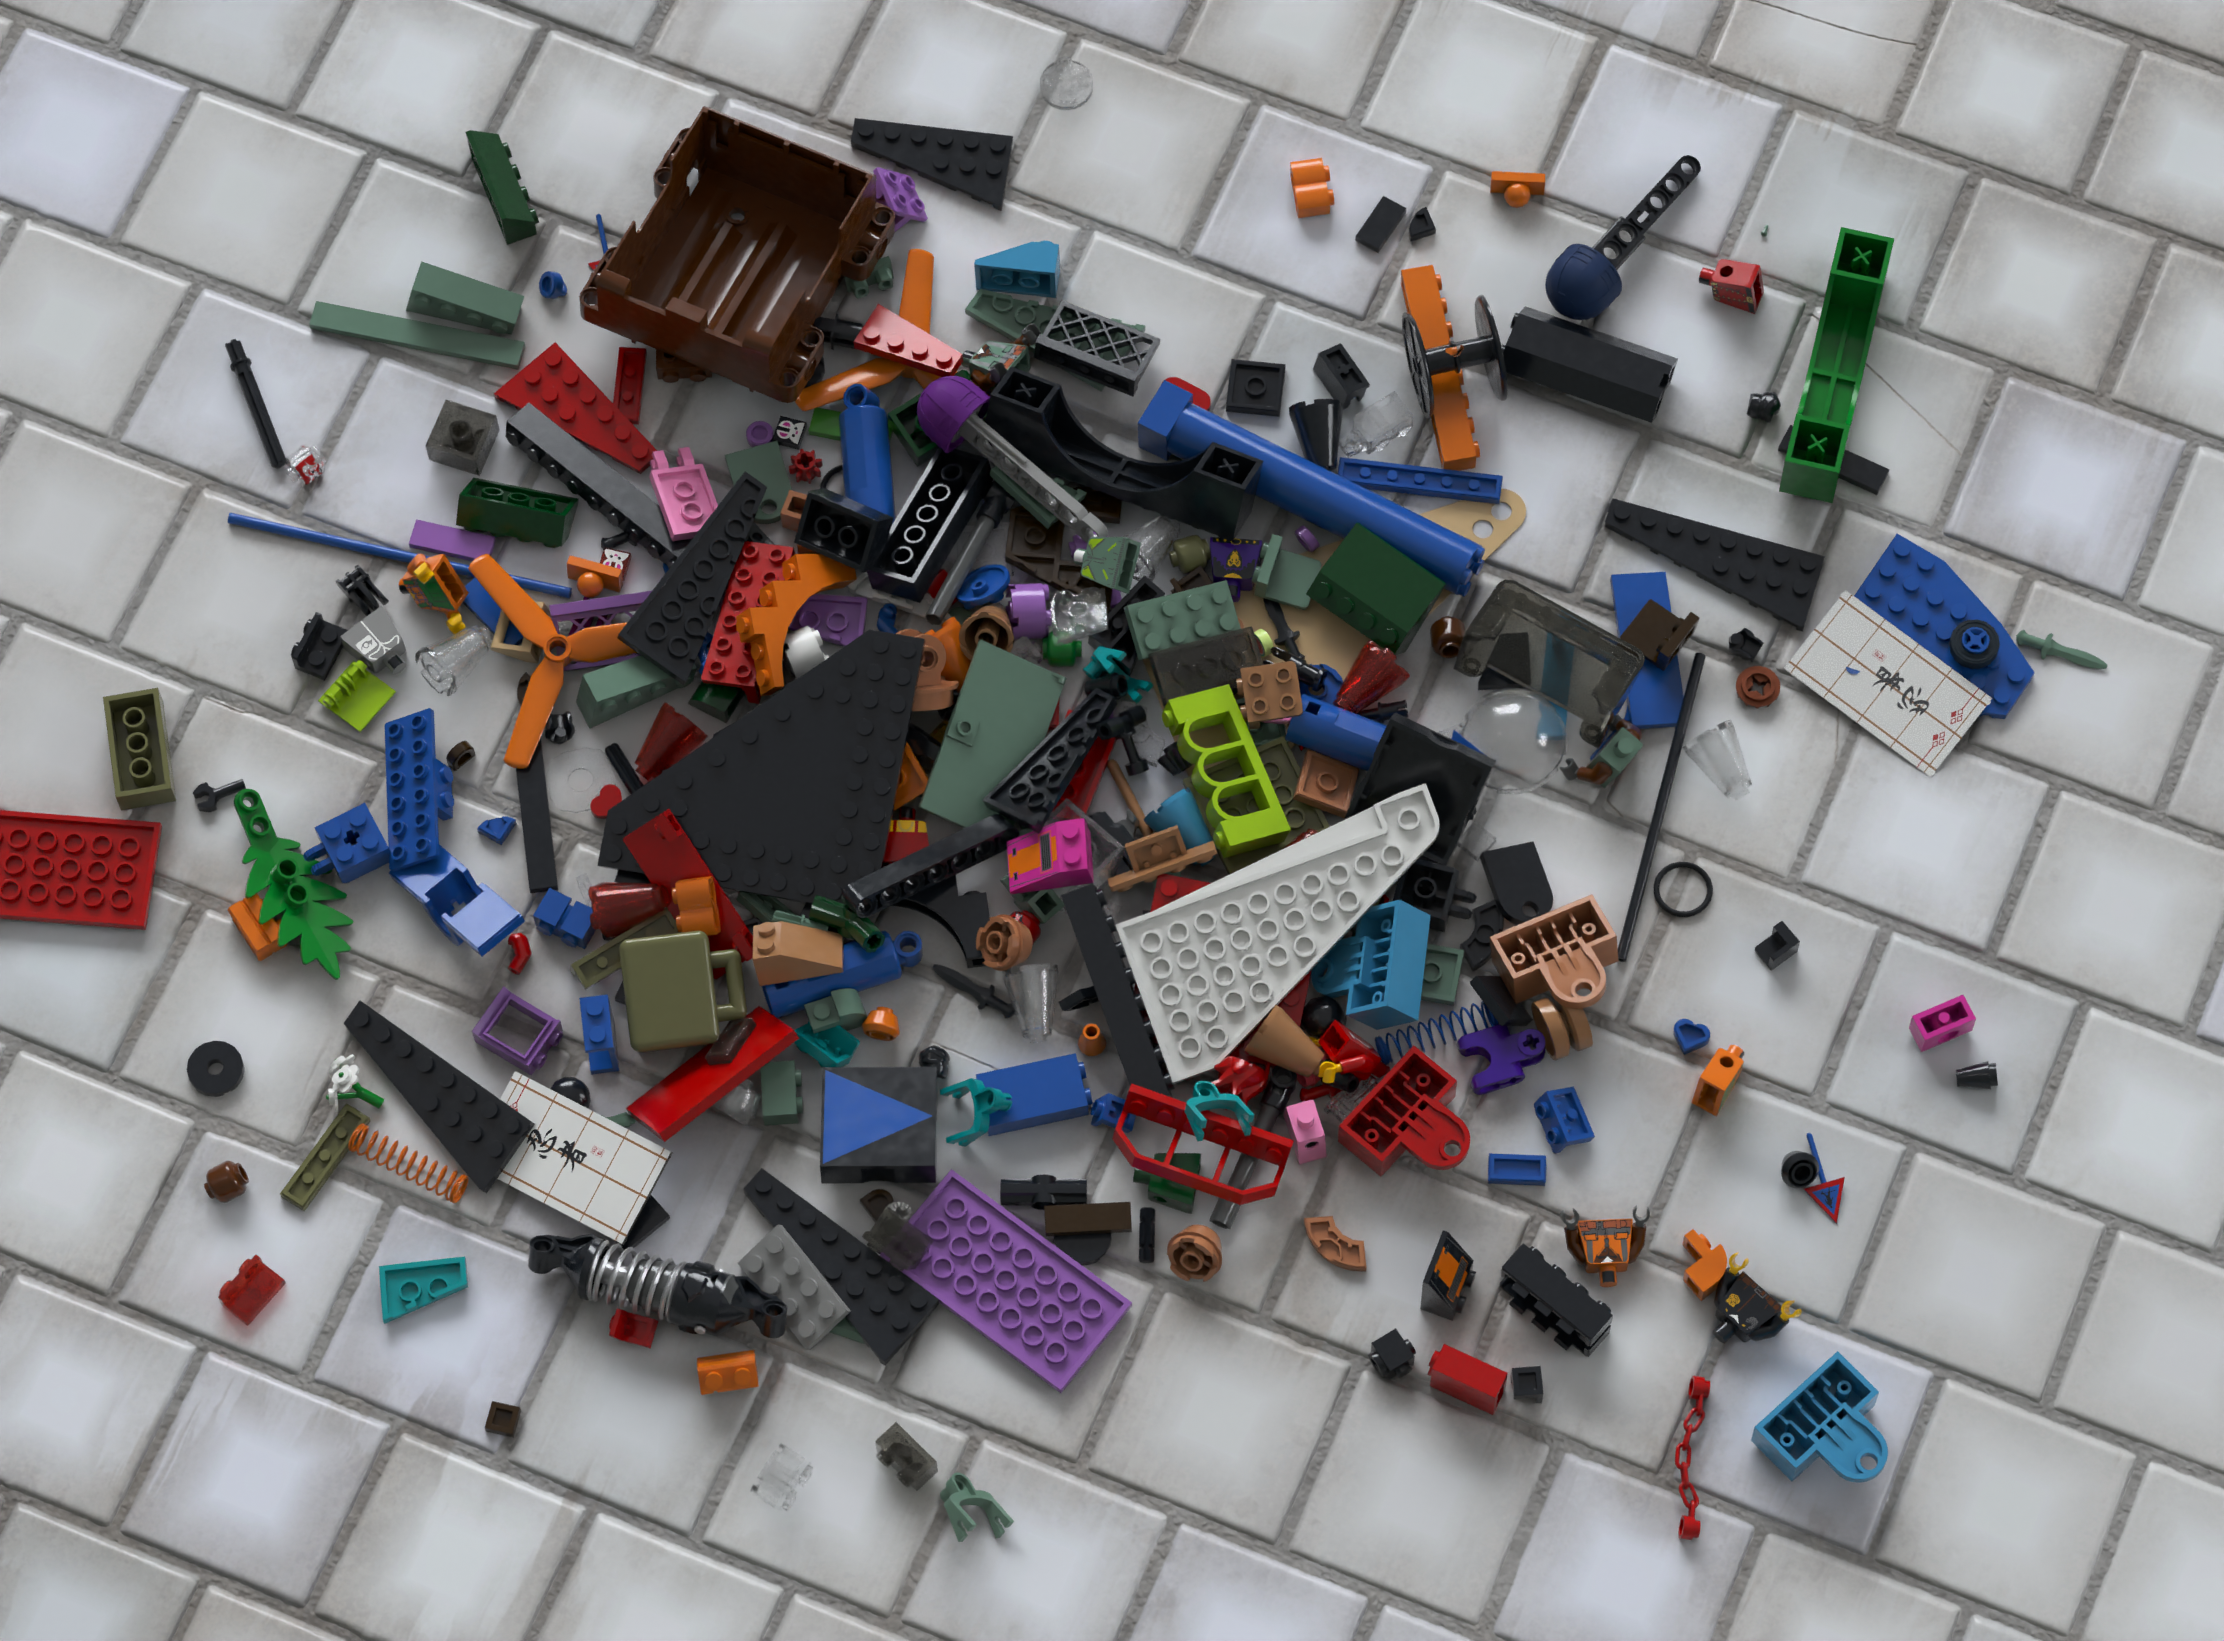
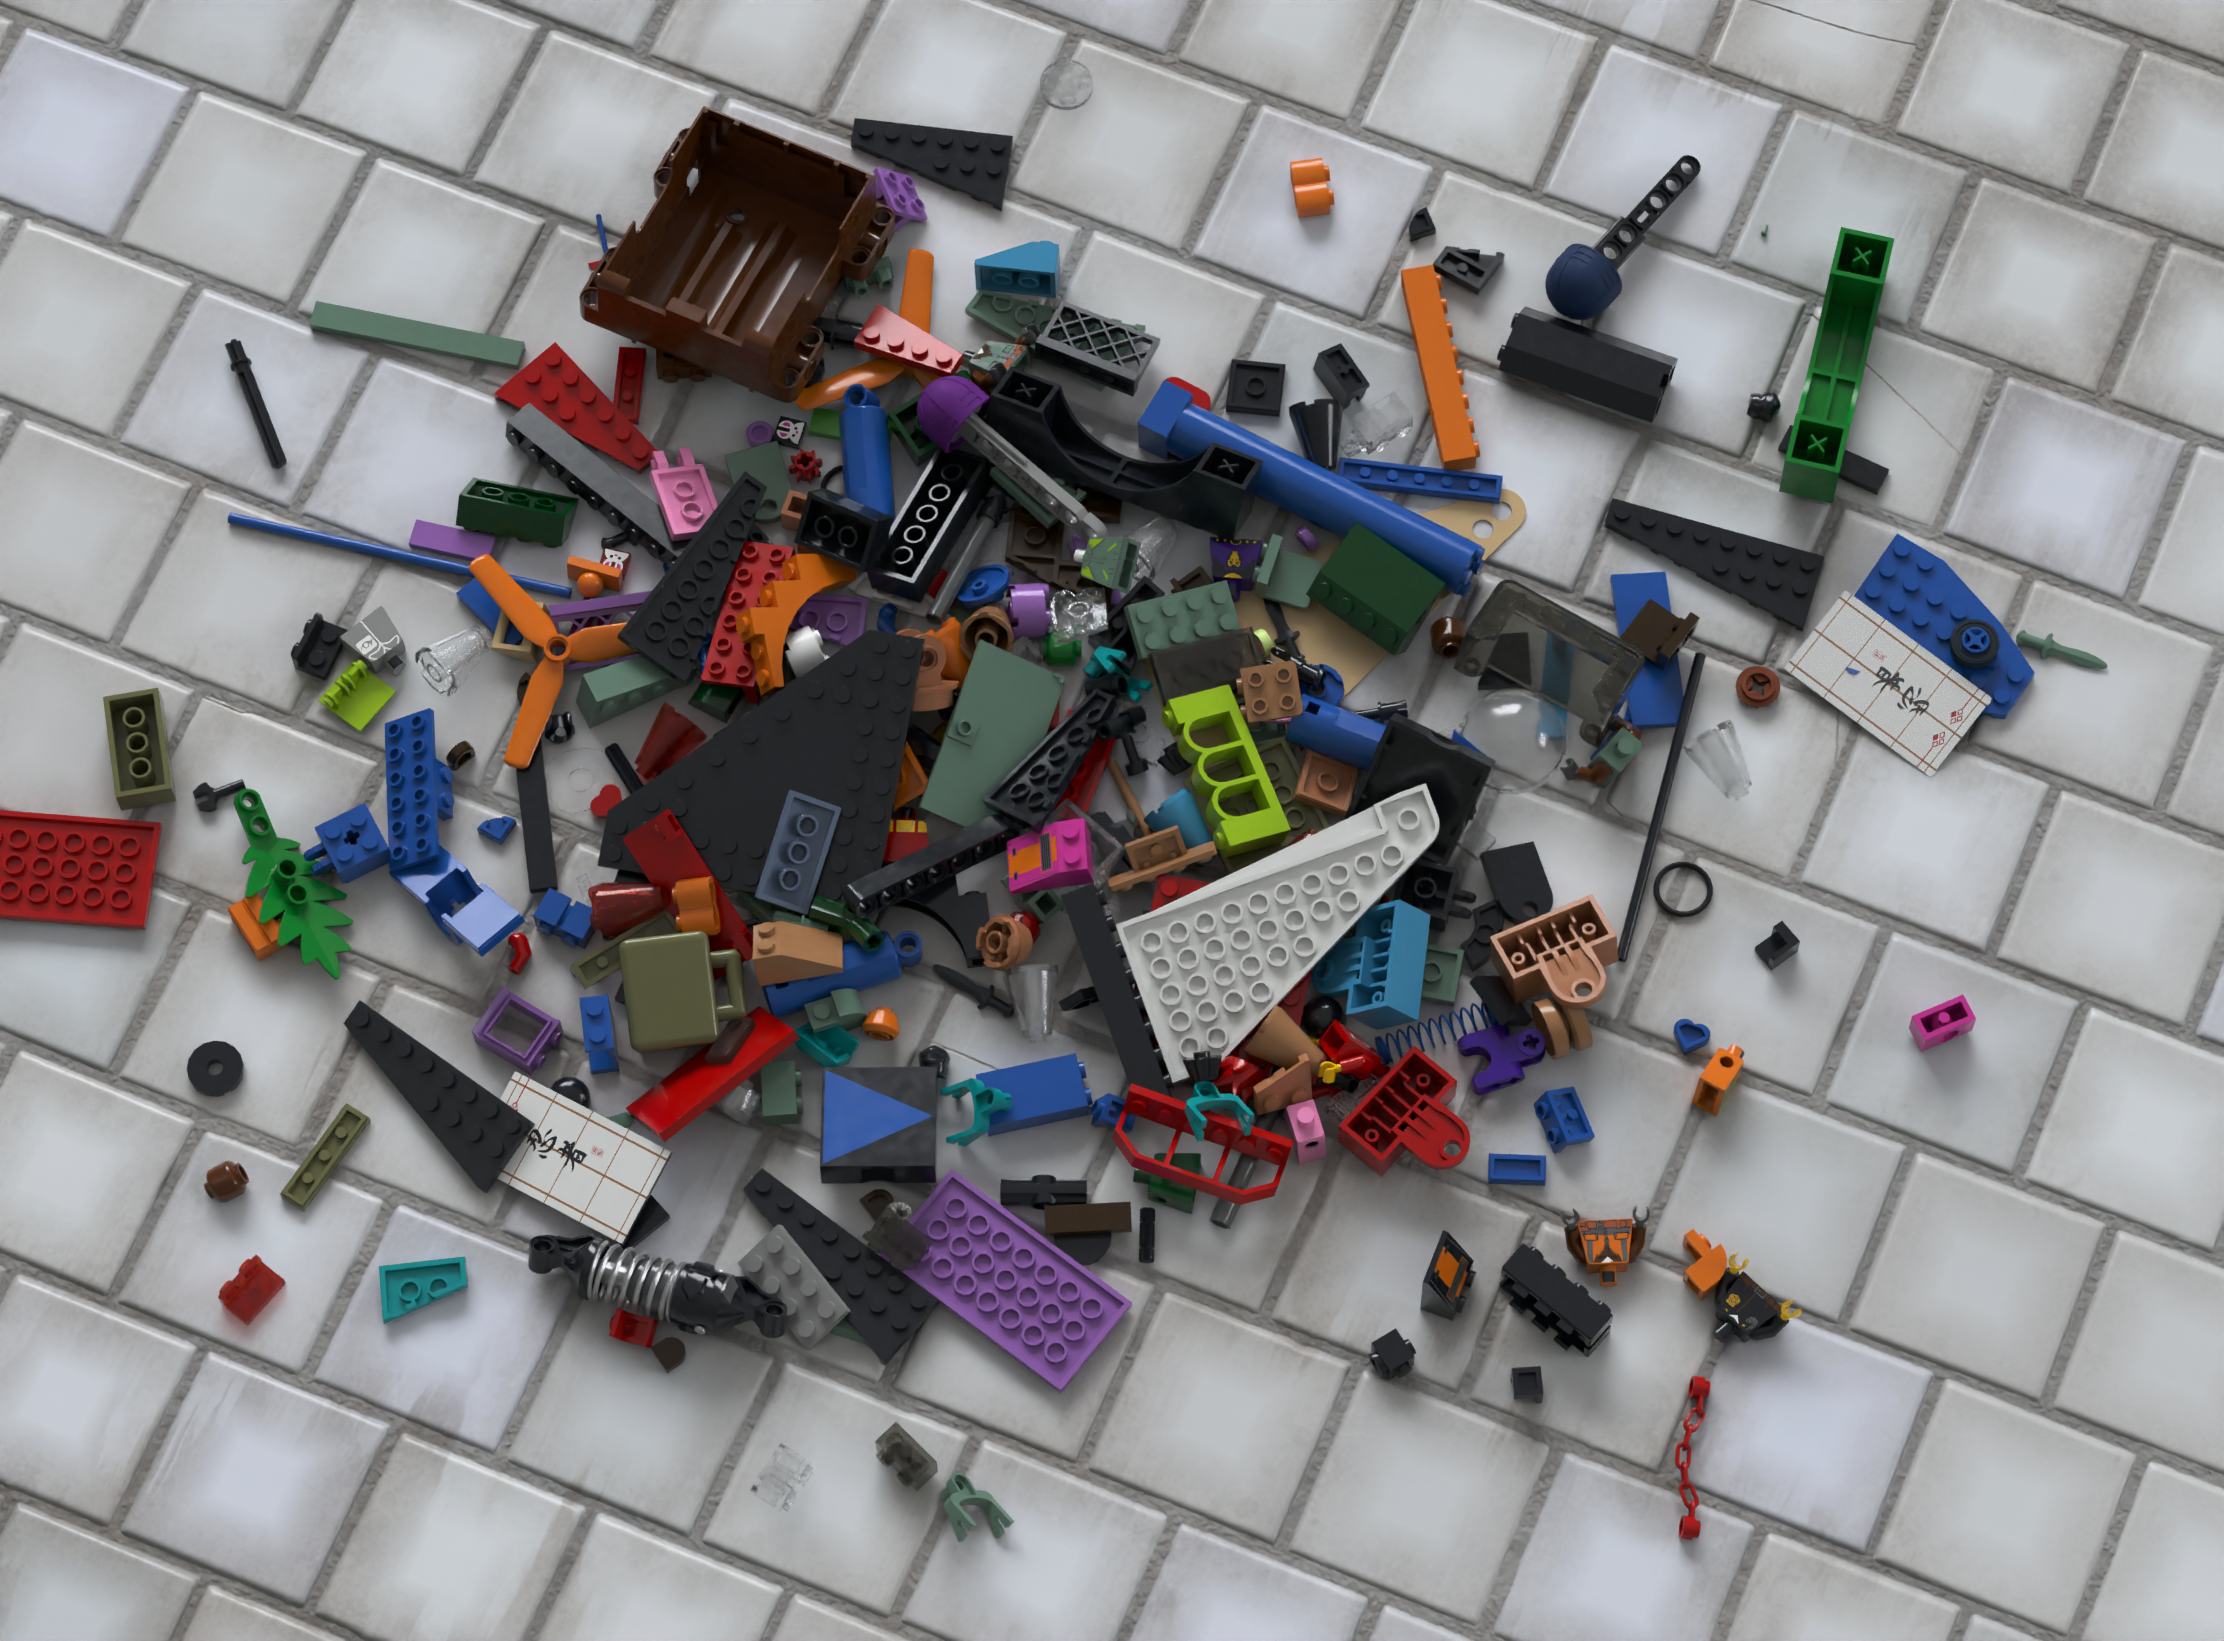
(305, 464): clear head -> none
(344, 1078): white plant -> none
(360, 589): black arm -> none
(435, 587): torso -> none
(454, 1195): orange piece -> none
(462, 437): clear smoke brick -> none
(463, 300): sand green wedge -> none
(502, 186): dark green slope -> none
(502, 1419): dark brown tile -> none
(552, 285): blue tile -> none
(670, 1353): none -> dark brown tile
(727, 1372): orange brick -> none
(798, 852): none -> sand blue slope
(1091, 1040): orange cone -> none
(1190, 553): olive head -> none
(1195, 1253): nougat cone -> none
(1203, 1066): none -> black piece
(1284, 1087): none -> nougat wing
(1334, 1245): nougat tile -> none
(1370, 678): clear red cone -> none
(1380, 224): black tile -> none
(1467, 267): none -> black wing
(1467, 1378): red brick -> none
(1483, 349): black piece -> none
(1517, 186): orange tile -> none
(1735, 284): red torso -> none
(1745, 644): black arm -> none
(1799, 1169): black cone -> none
(1826, 1194): piece -> none
(1826, 1422): dark azure brick -> none
(1978, 1076): black cone -> none

